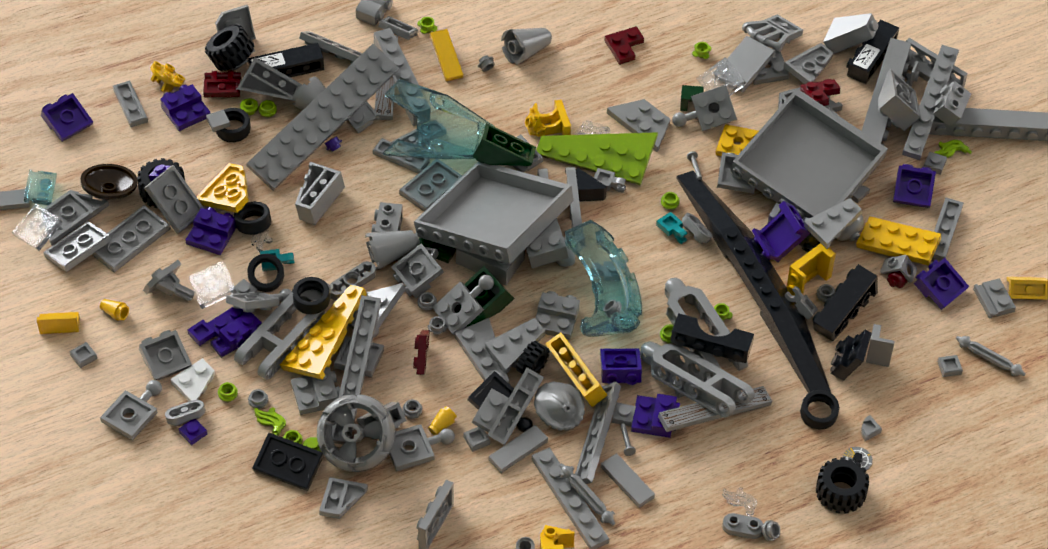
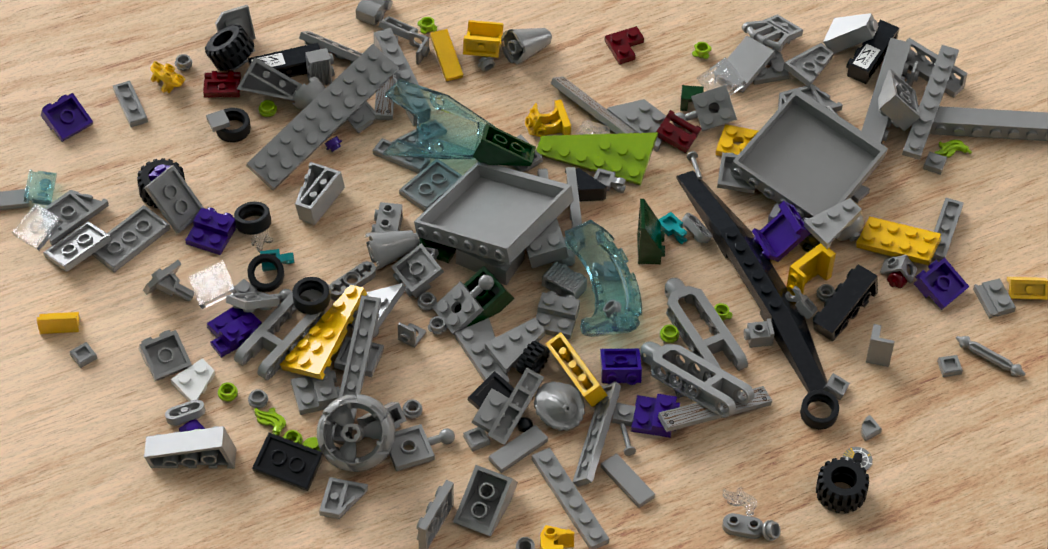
(108, 181): dark brown dish -> none
(115, 309): yellow cone -> none
(129, 403): light grey plate -> none
(183, 62): none -> light grey plate
(184, 107): dark purple plate -> none
(191, 448): none -> light grey wedge
(201, 332): dark purple plate -> none
(226, 190): yellow plate -> none
(249, 106): lime plate -> none
(319, 65): none -> light grey brick
(408, 334): none -> light grey bracket
(422, 345): dark red plate -> none
(423, 48): none -> light grey bracket
(442, 420): yellow cone -> none
(483, 39): none -> yellow panel
(485, 500): none -> light grey slope
(564, 280): none -> light grey brick
(587, 494): light grey wheel -> none
(590, 105): none -> light grey tile
(649, 236): none -> dark green slope
(670, 200): lime plate -> none
(675, 135): none -> dark red plate
(733, 346): black arch -> none
(759, 333): none -> light grey brick
(820, 90): dark red plate -> none
(836, 386): none -> light grey tile
(850, 354): black plate -> none
(914, 186): dark purple plate -> none
(951, 103): light grey brick -> none

